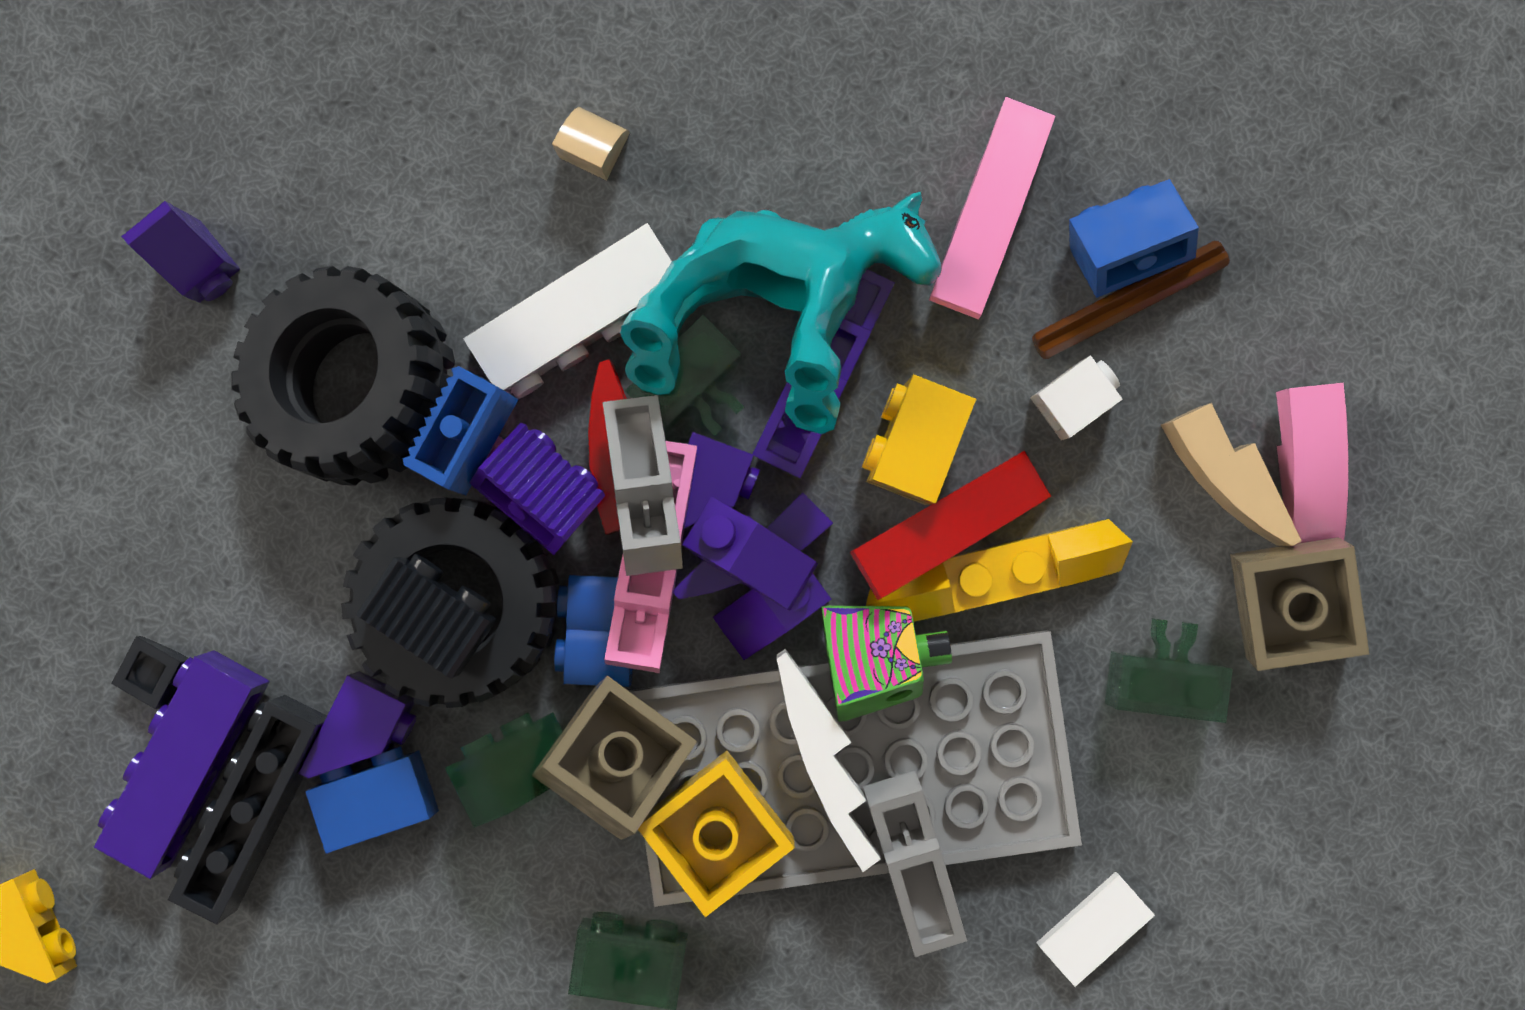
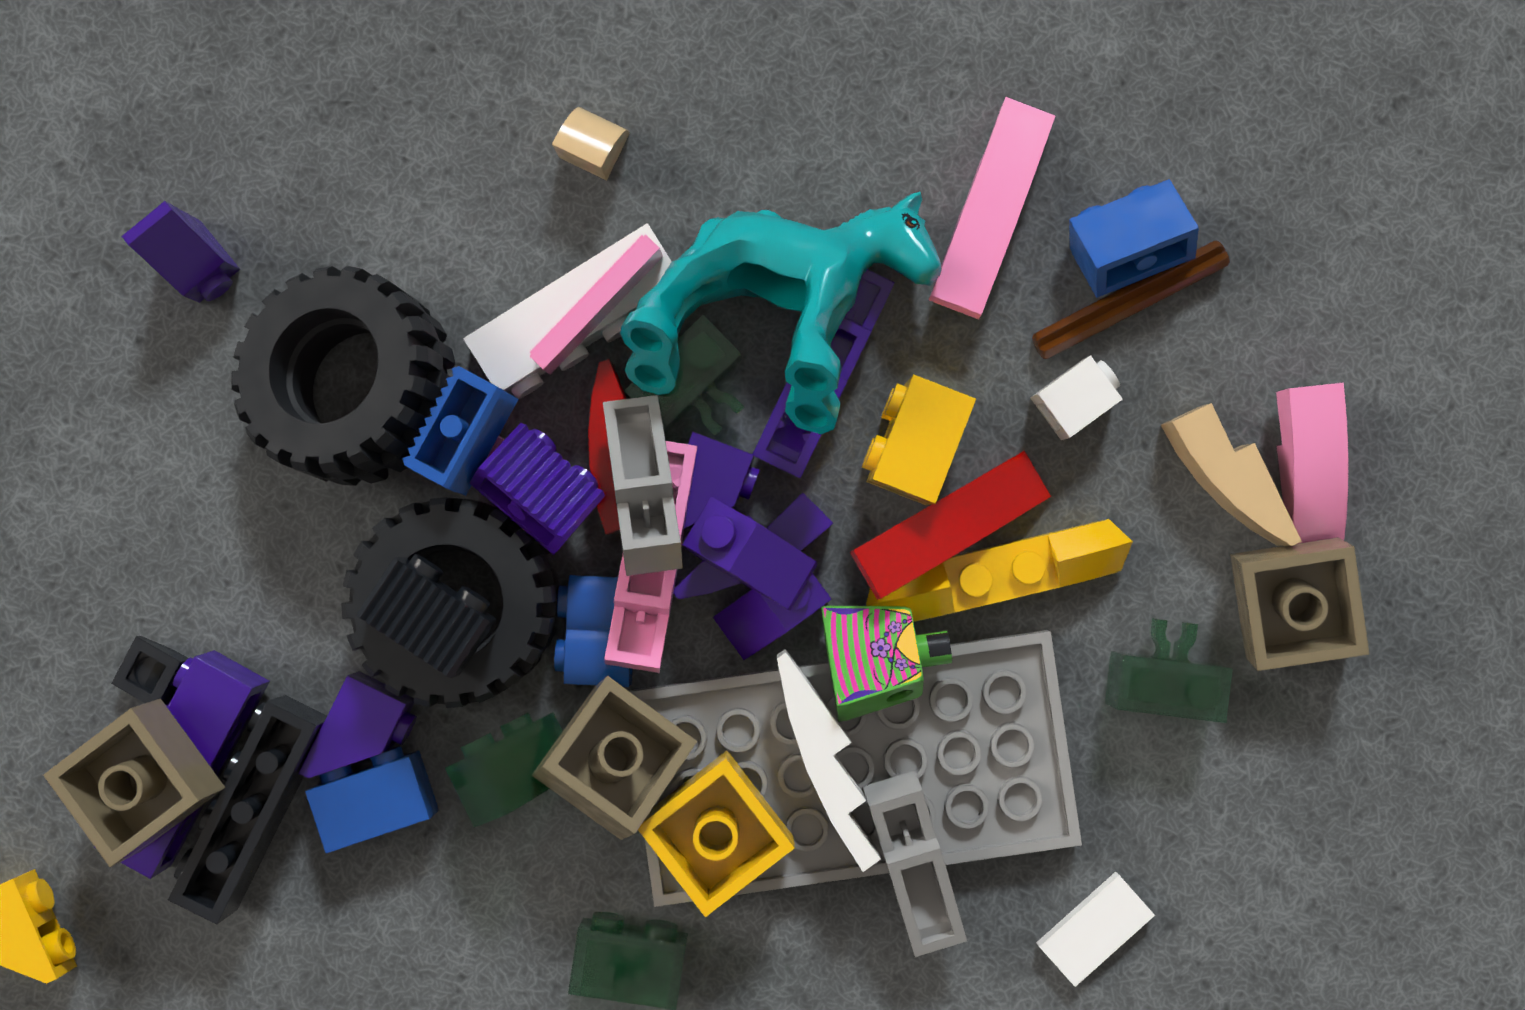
(134, 781): none -> dark tan brick
(596, 304): none -> bright pink tile

